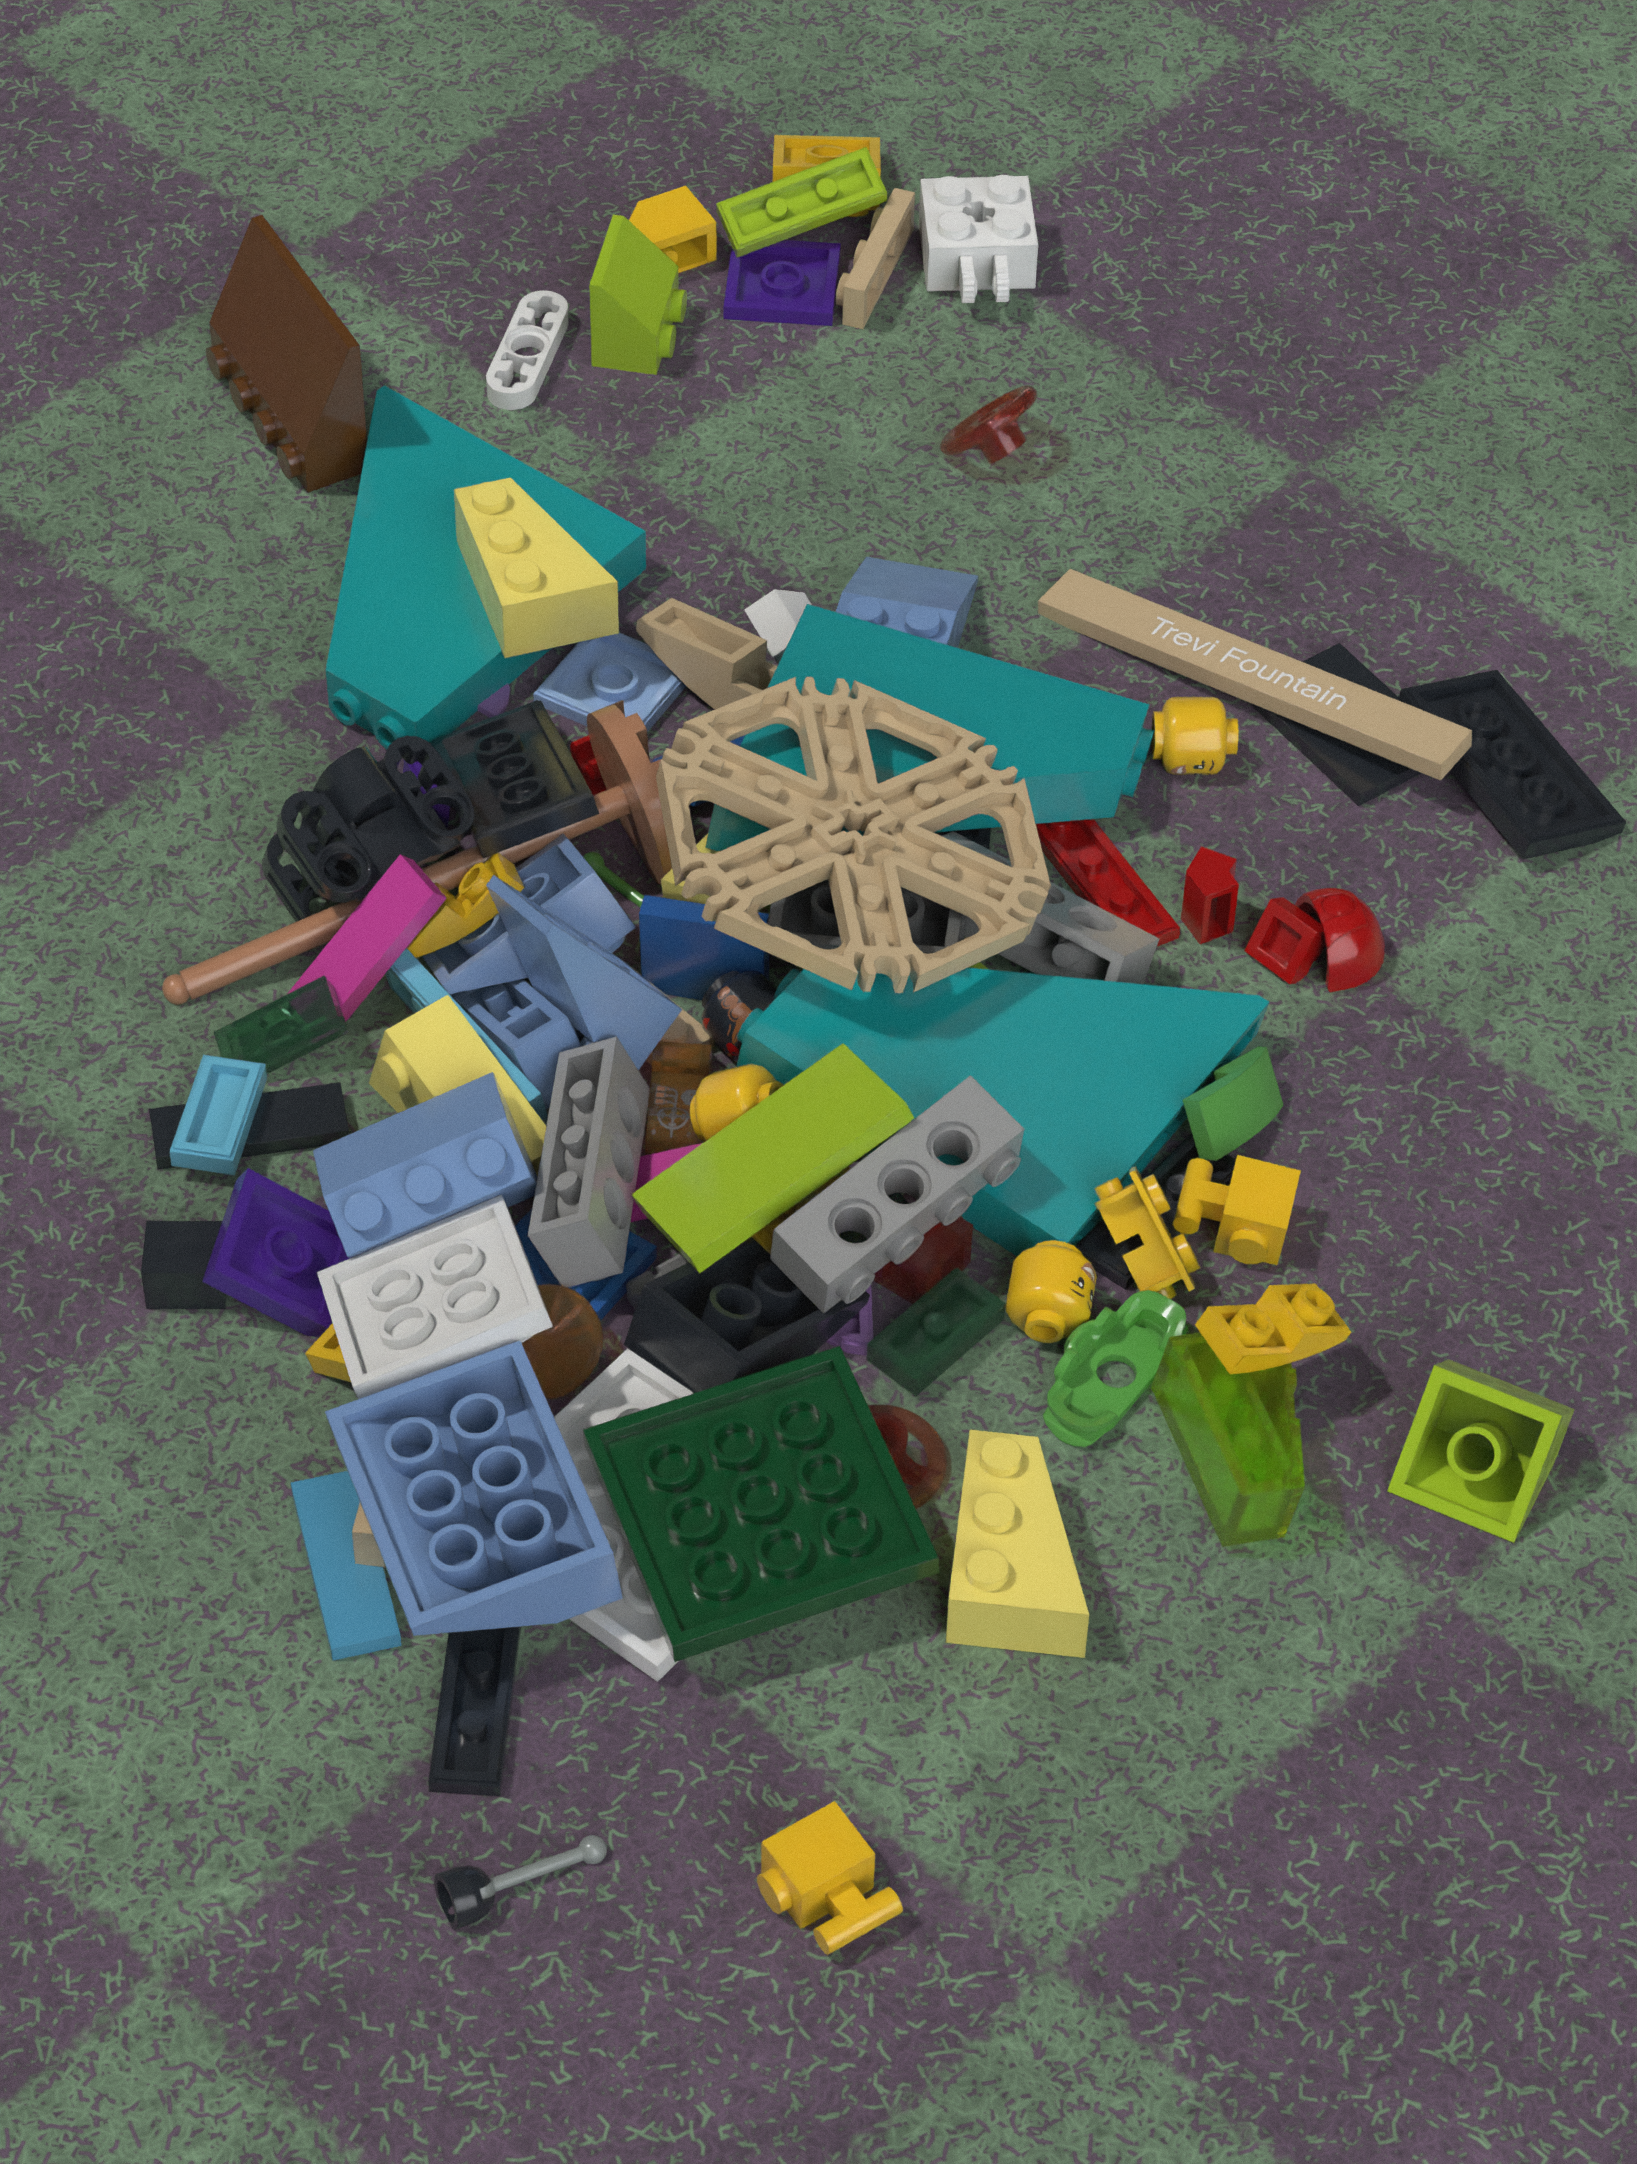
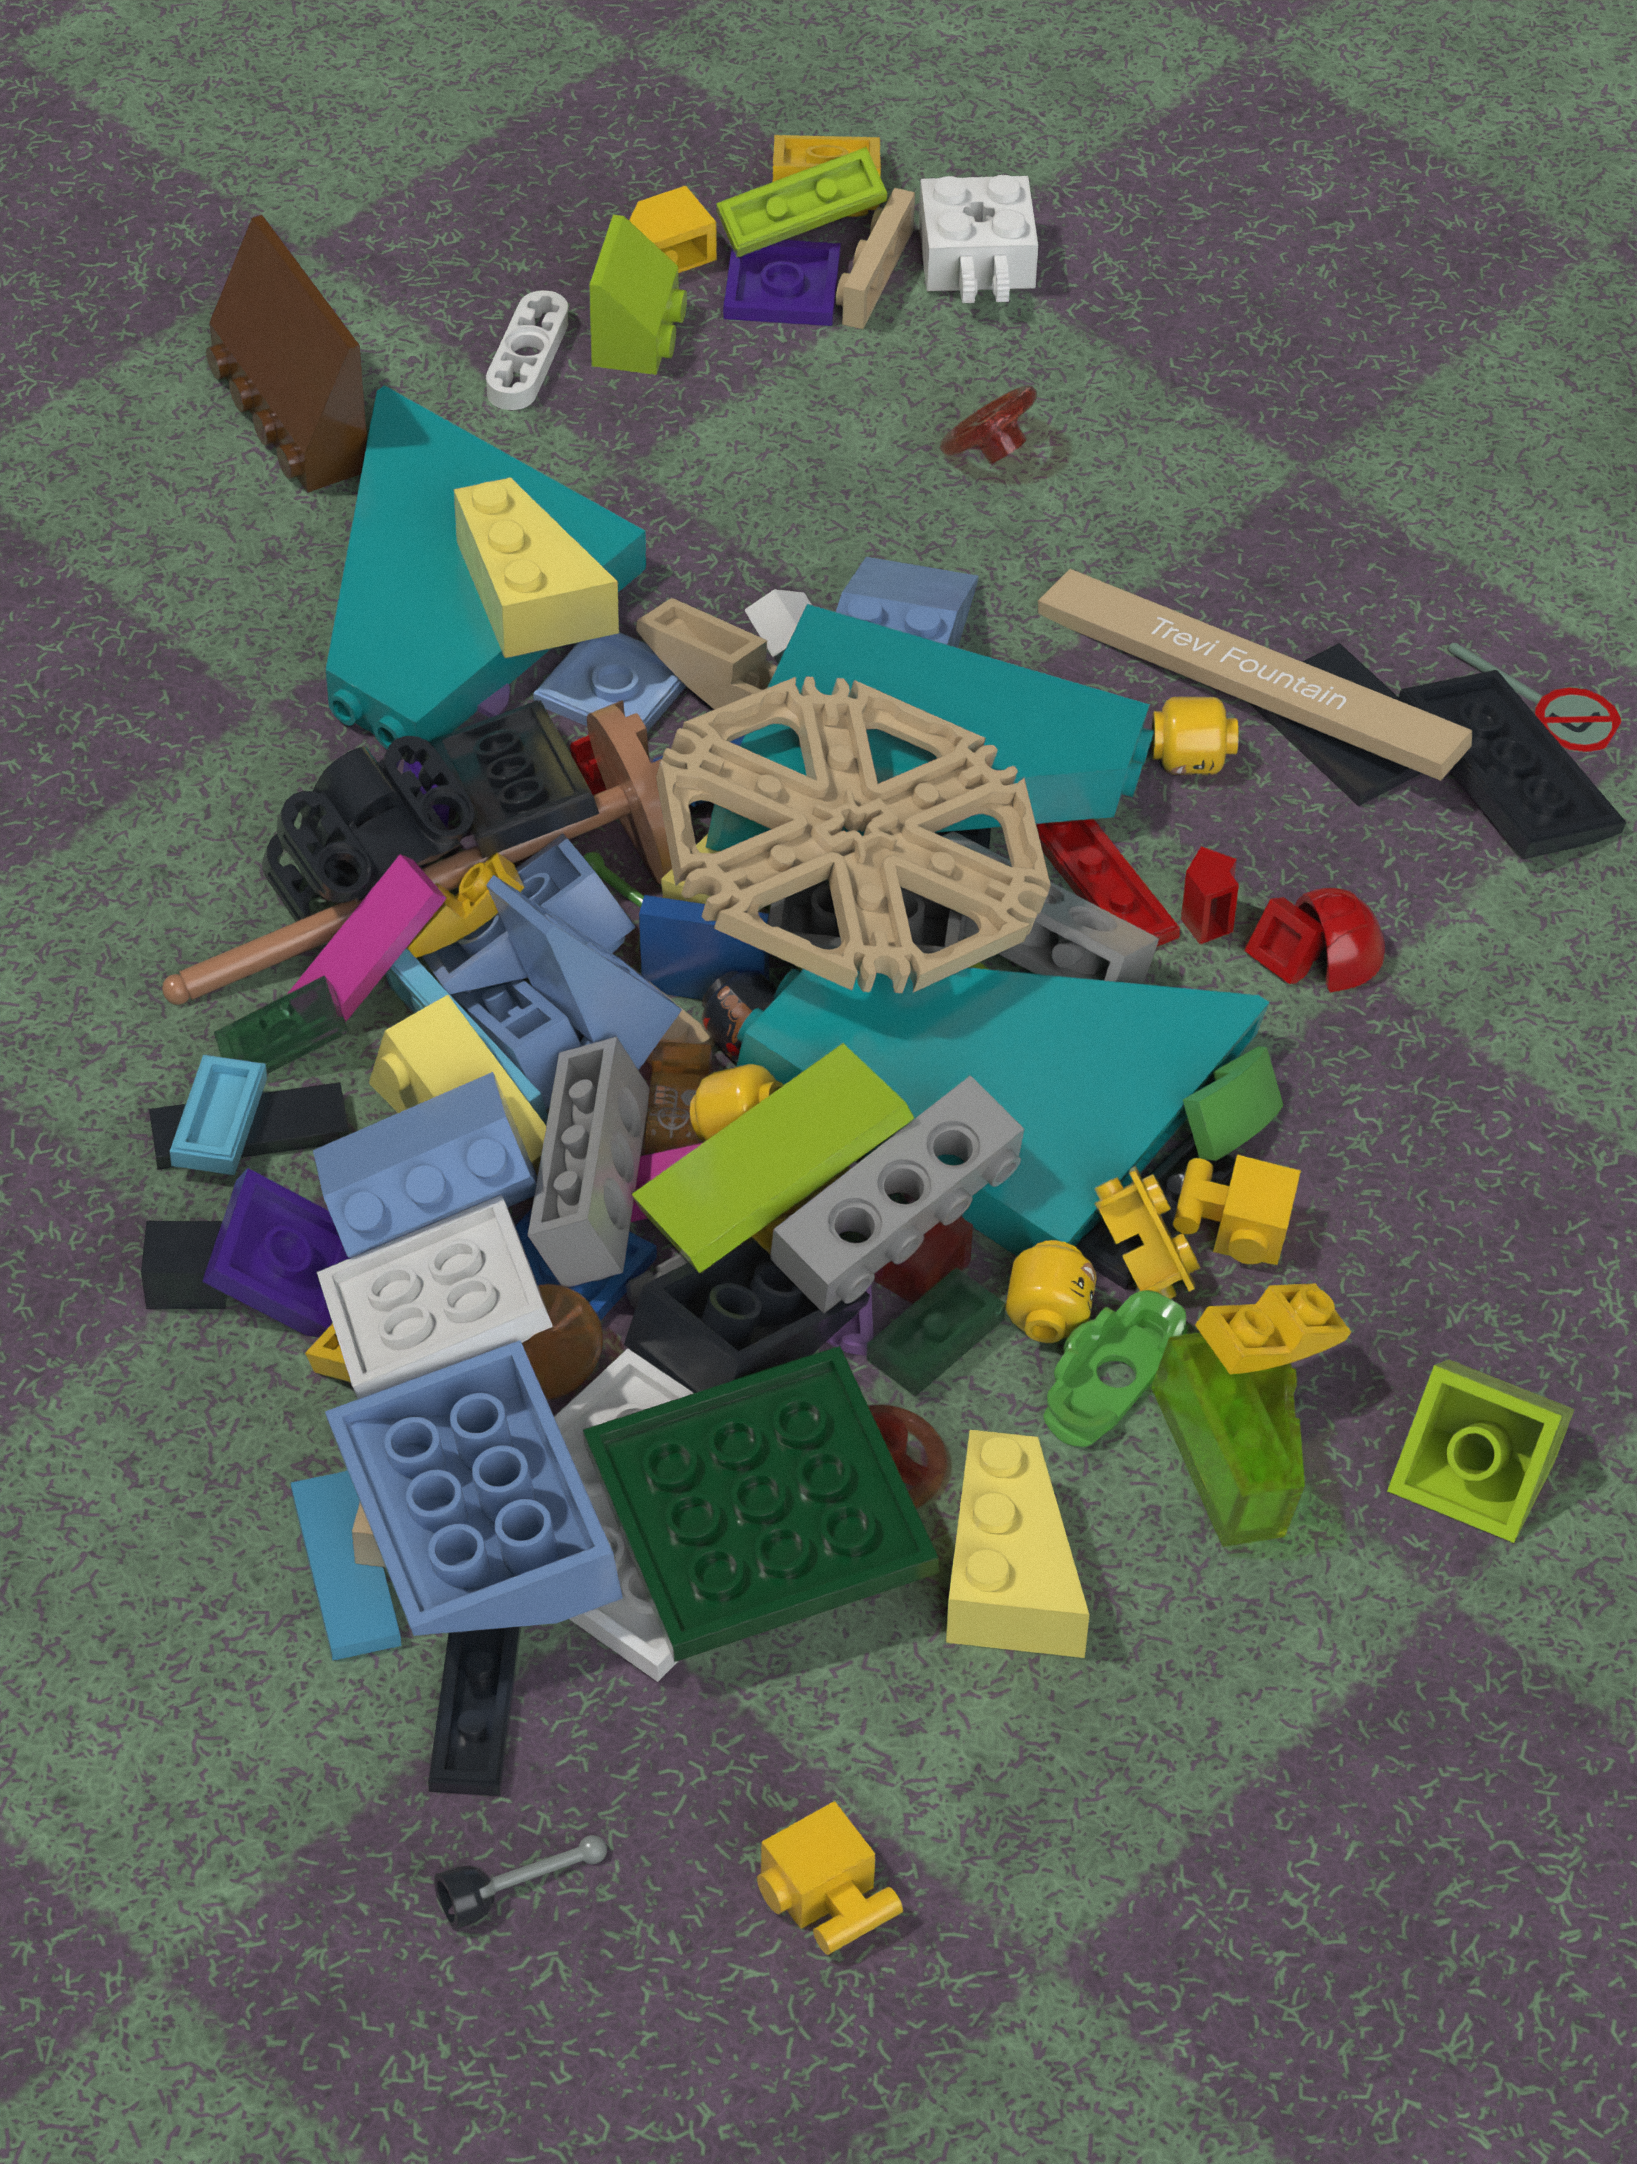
(1572, 715): none -> piece

